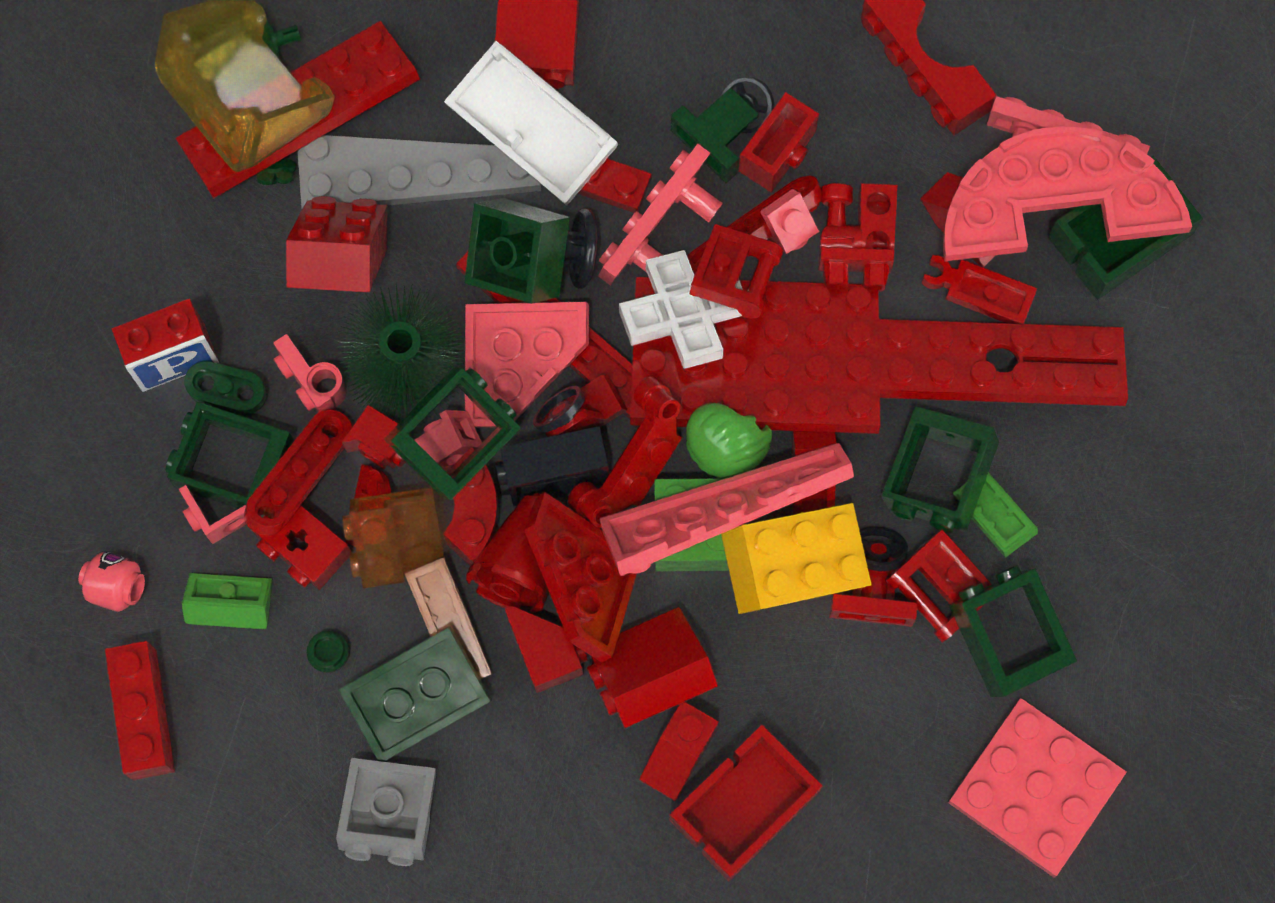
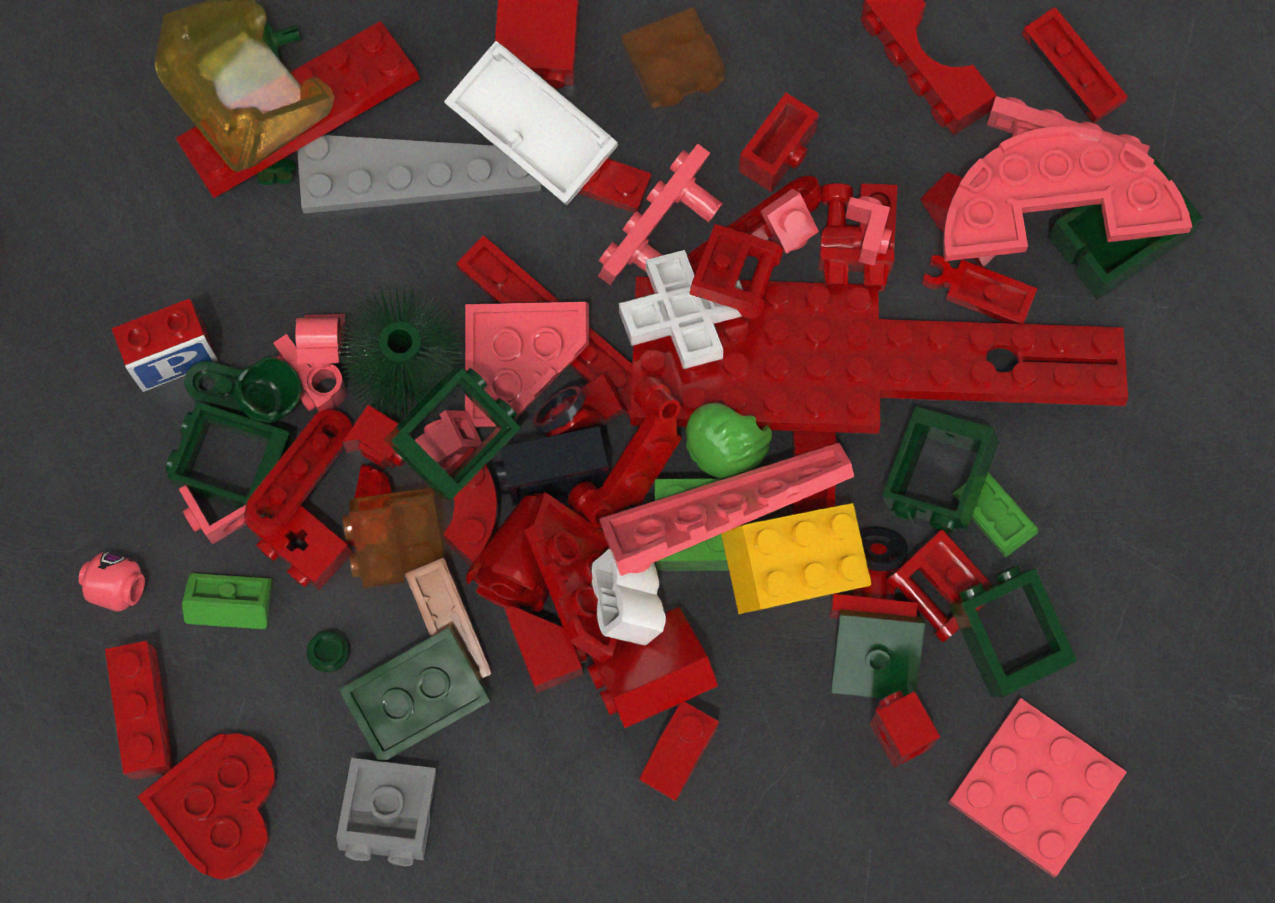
(214, 805): none -> red plate
(268, 390): none -> dark green hair
(318, 339): none -> coral plate
(336, 245): red brick -> none
(524, 249): dark green piece -> none
(627, 603): none -> white brick
(674, 58): none -> clear orange plate
(722, 124): dark green piece -> none
(745, 806): red piece -> none
(871, 212): none -> coral bracket
(877, 654): none -> dark green plate
(903, 727): none -> red brick
(1074, 65): none -> red plate

